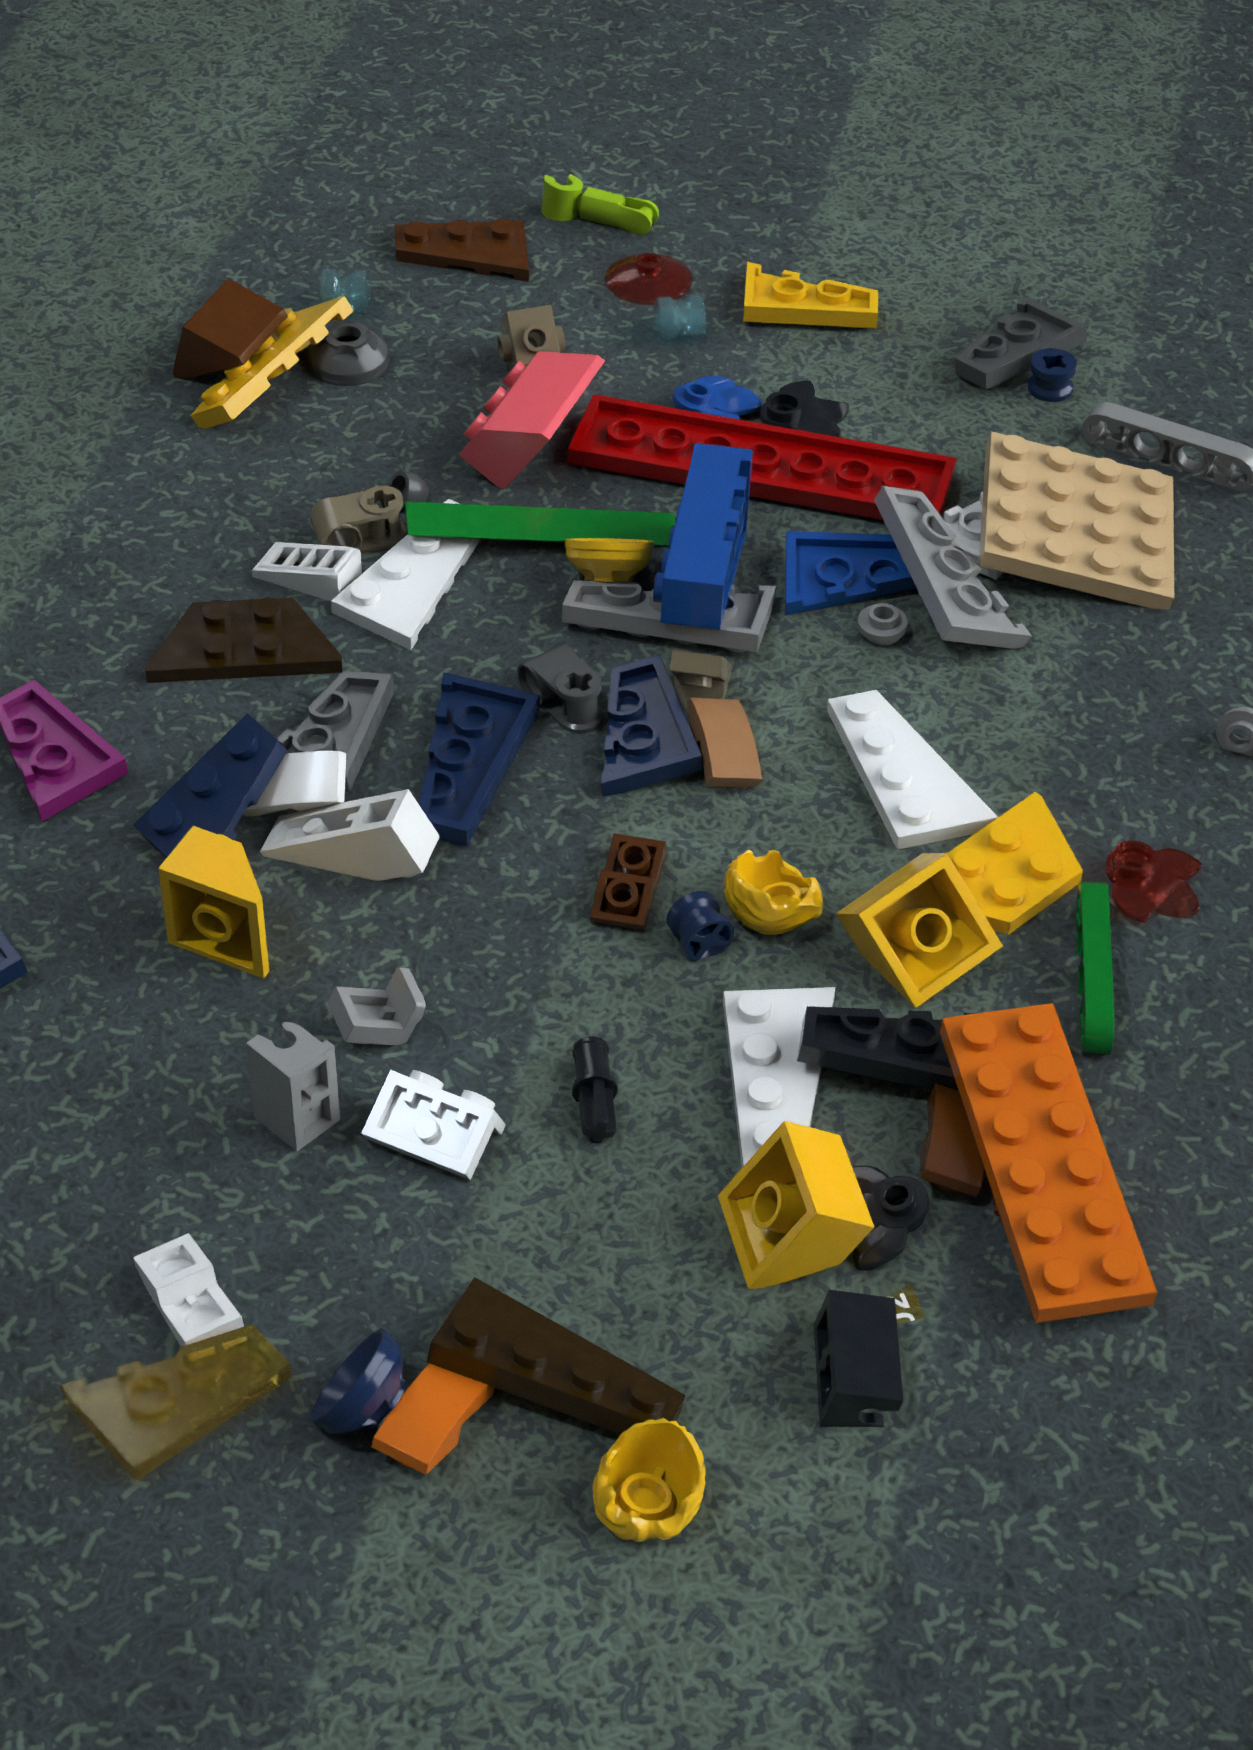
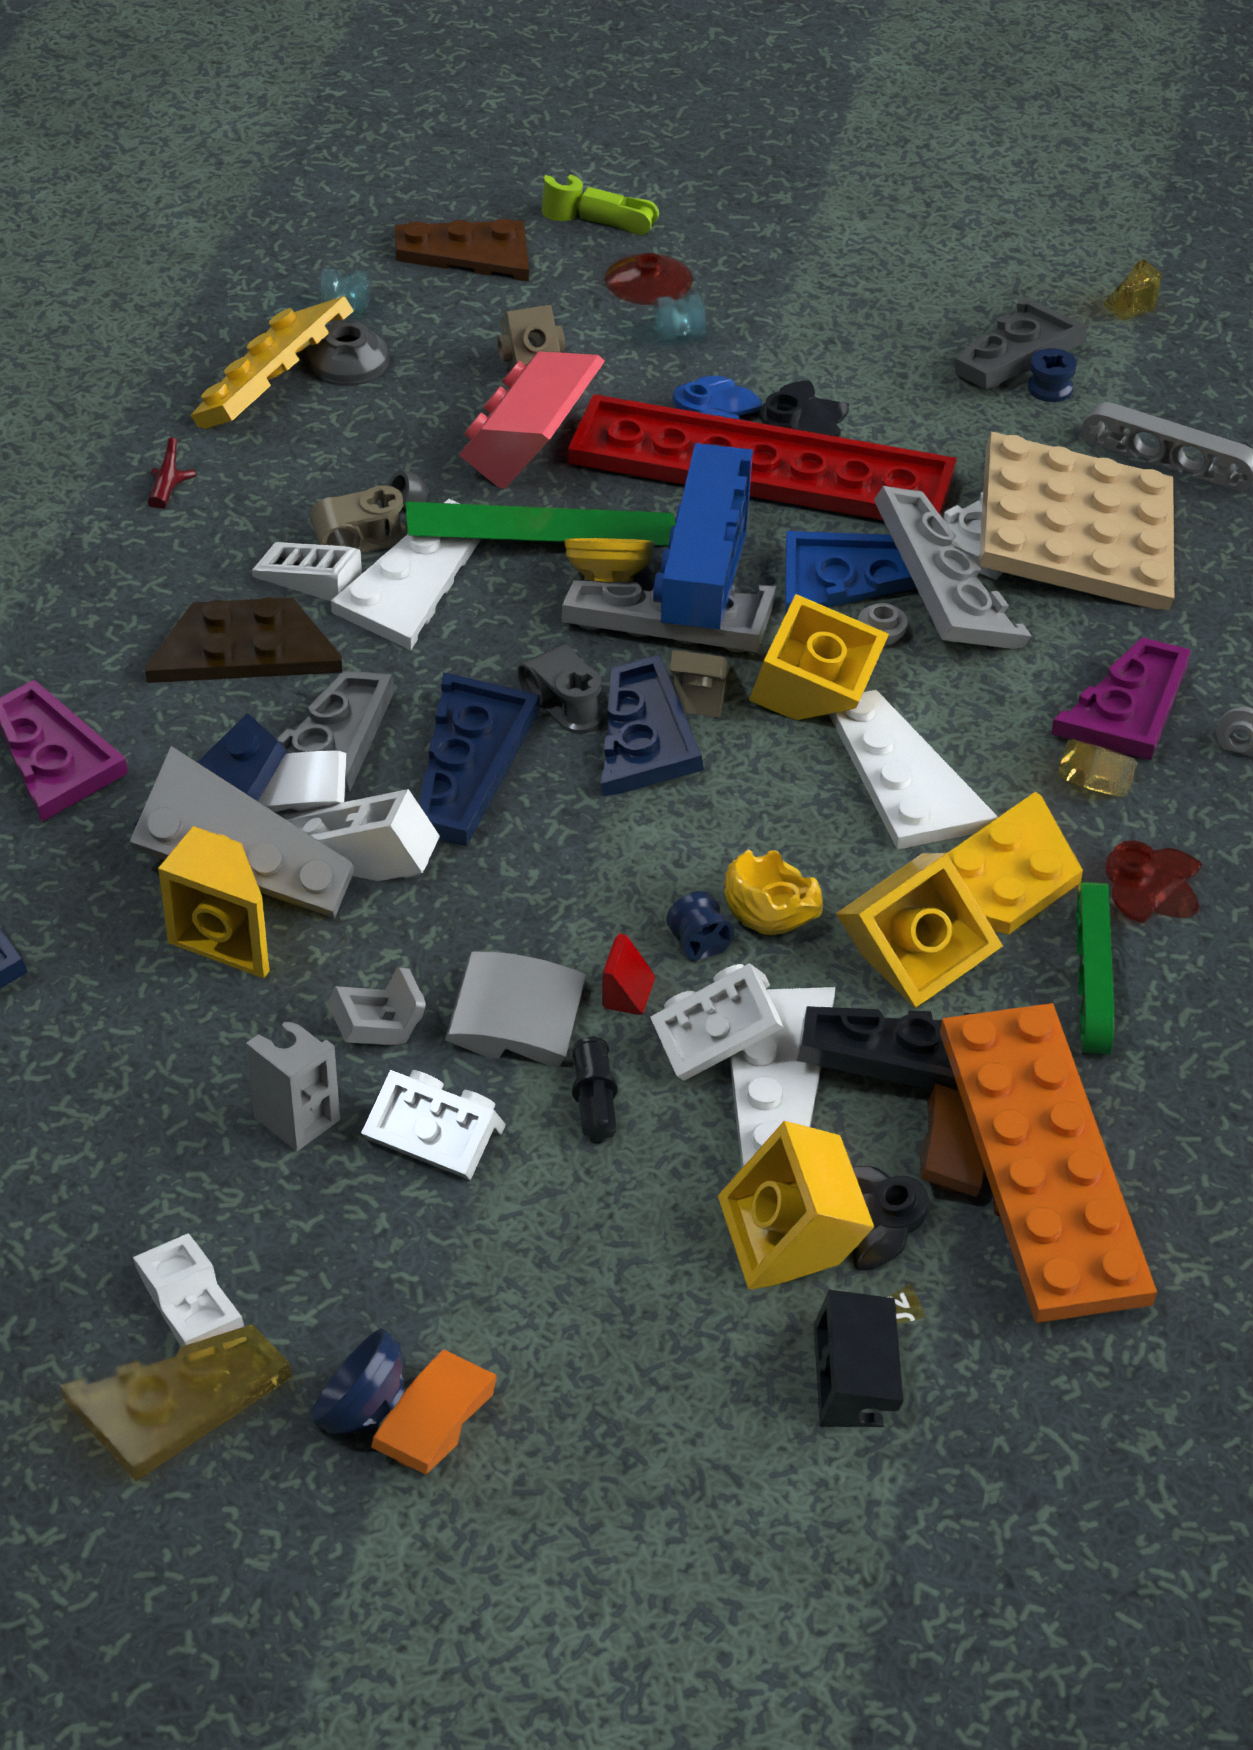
(167, 477): none -> dark red bar
(226, 331): reddish brown slope -> none
(281, 855): none -> light grey wing
(516, 1007): none -> light grey slope
(543, 1362): dark brown wing -> none
(626, 978): none -> red slope
(628, 882): reddish brown slope -> none
(650, 1481): yellow hair -> none
(717, 1020): none -> white bracket
(725, 742): medium nougat slope -> none
(796, 302): yellow wing -> none
(817, 662): none -> yellow slope
(1097, 768): none -> clear yellow slope
(1129, 704): none -> magenta wing
(1136, 293): none -> clear yellow slope

